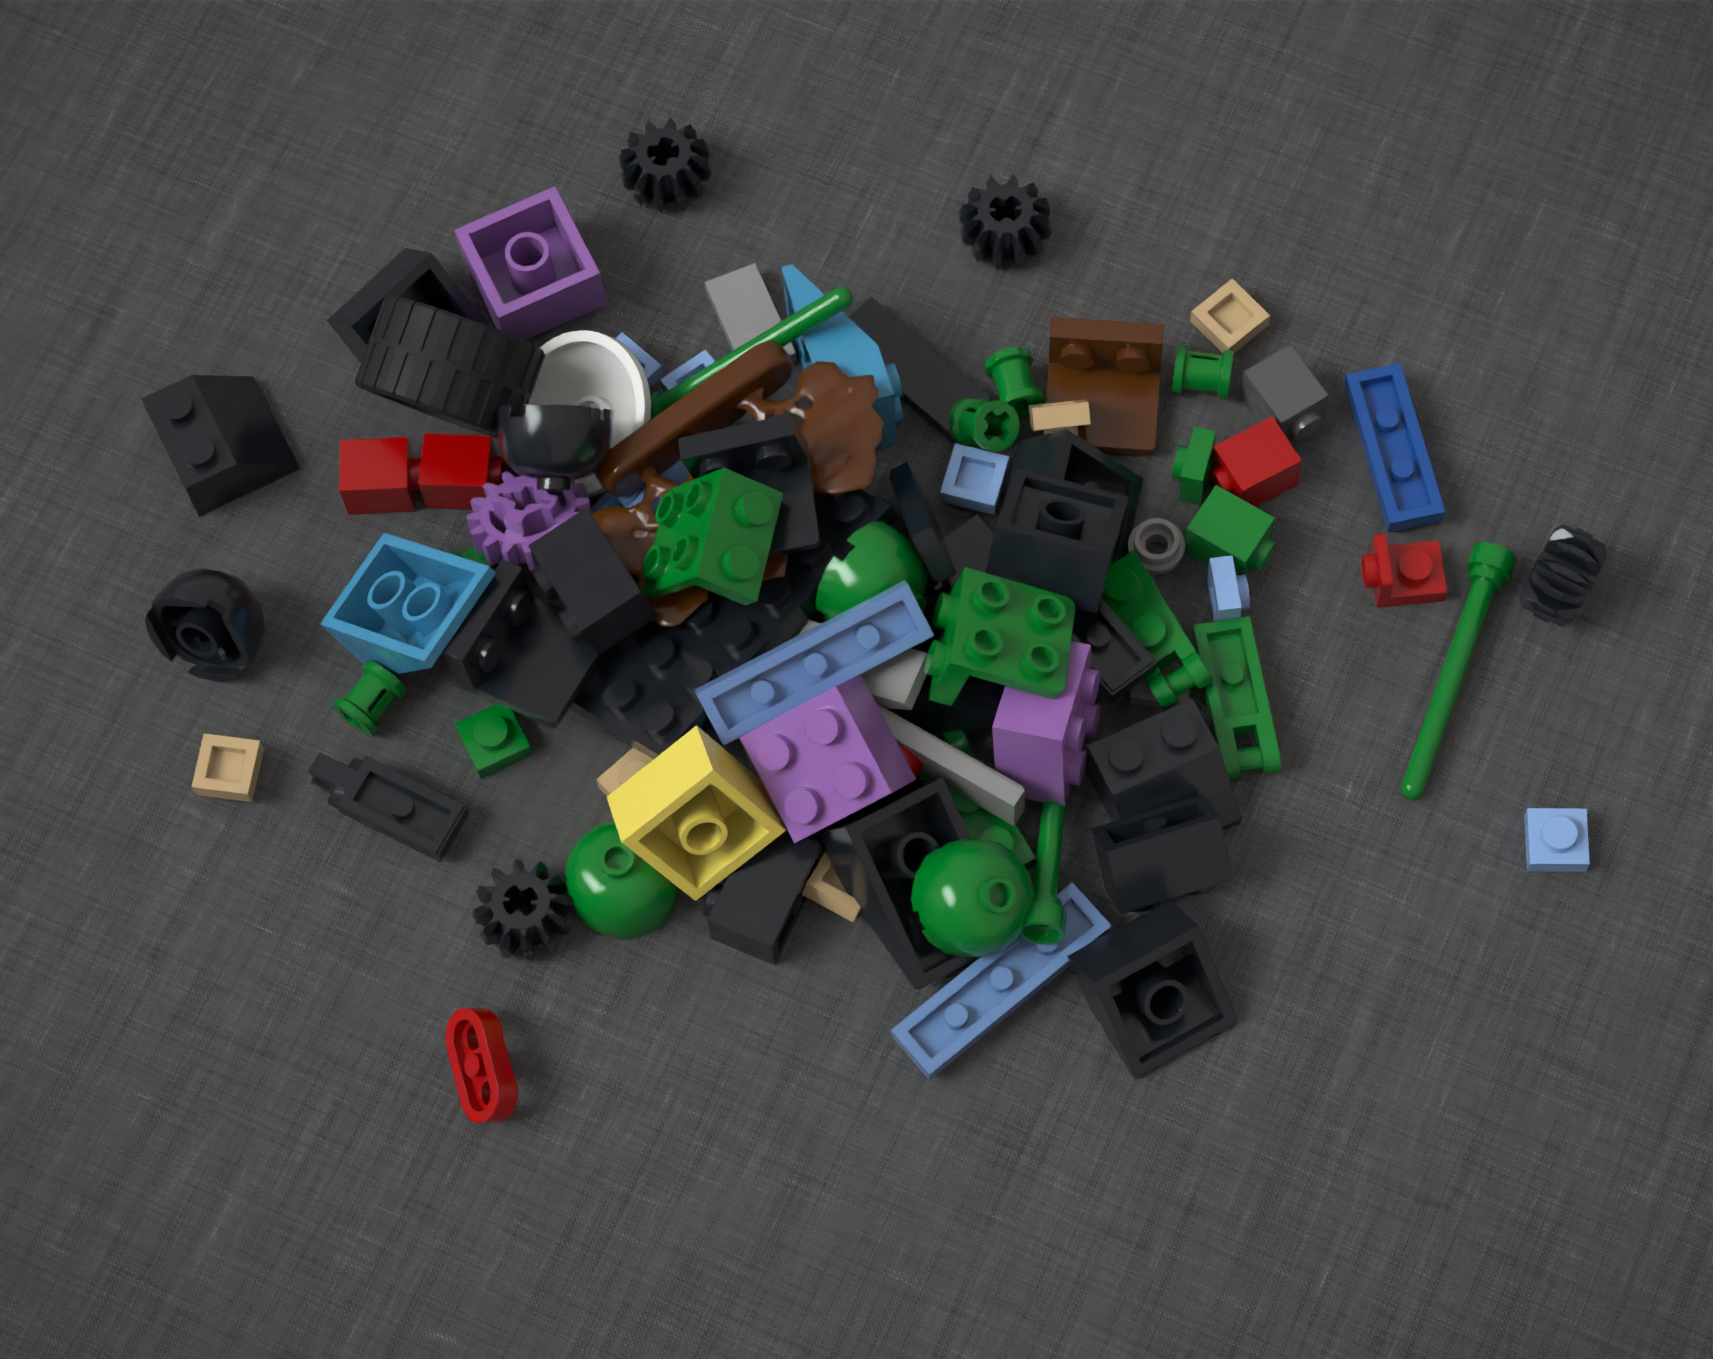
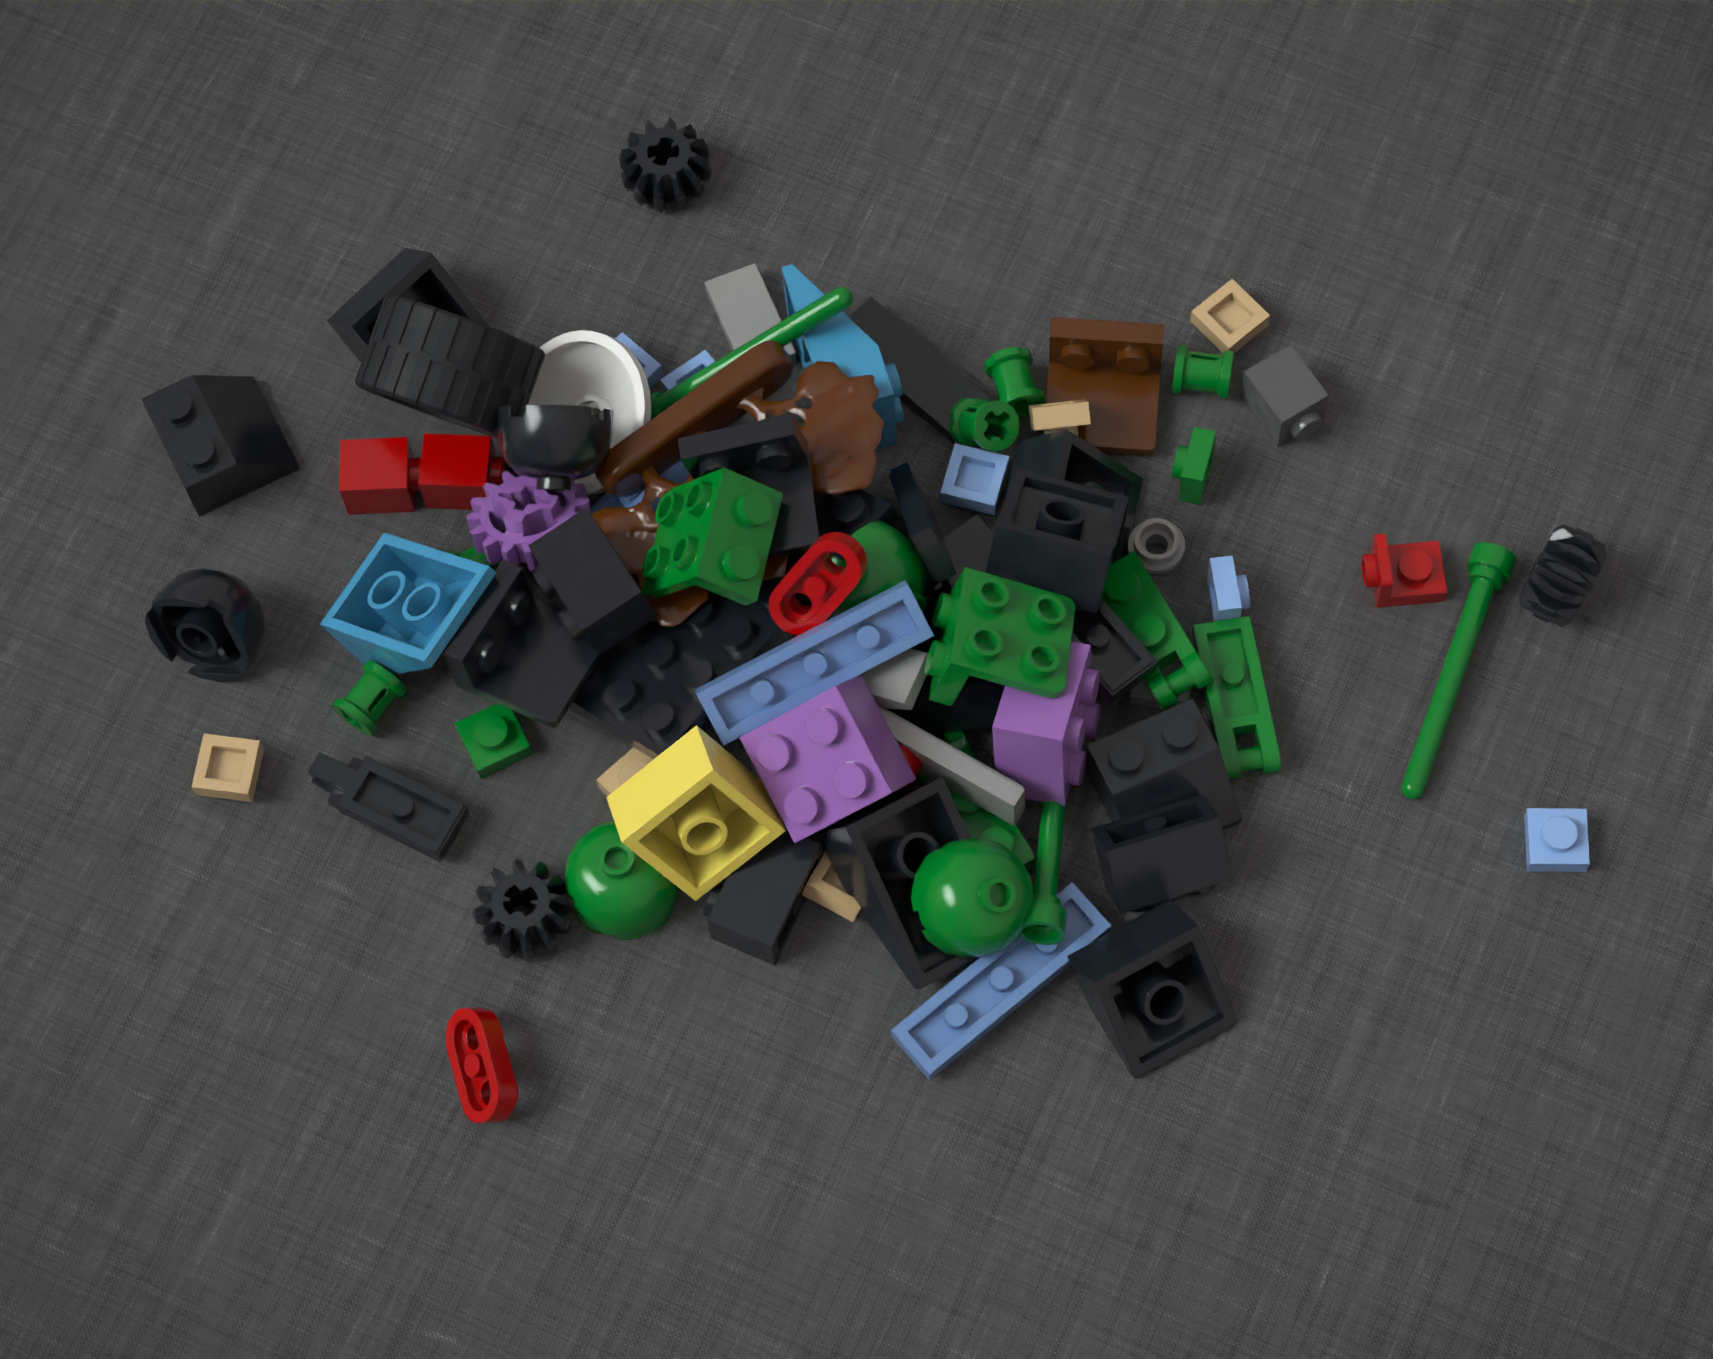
(531, 266): medium lavender brick -> none
(819, 580): none -> red plate
(1005, 222): black gear -> none
(1228, 528): green brick -> none
(1256, 463): red brick -> none
(1394, 447): blue plate -> none

